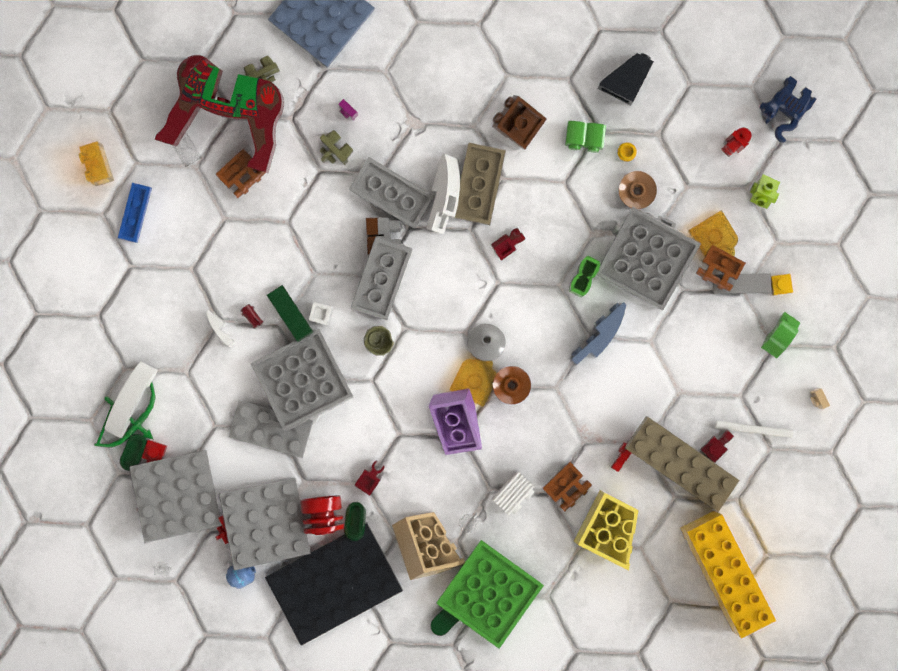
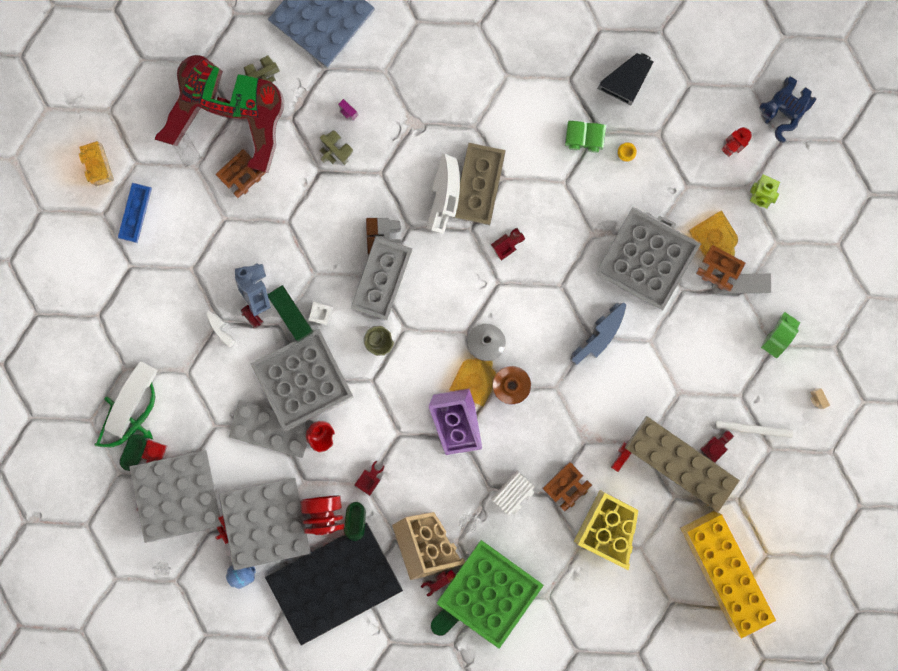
(246, 282): none -> sand blue tile
(320, 436): none -> red hair
(391, 193): light grey plate -> none
(441, 580): none -> dark red plate
(518, 121): reddish brown plate -> none
(582, 281): bright green brick -> none
(639, 180): medium nougat dish -> none
(781, 284): yellow plate -> none

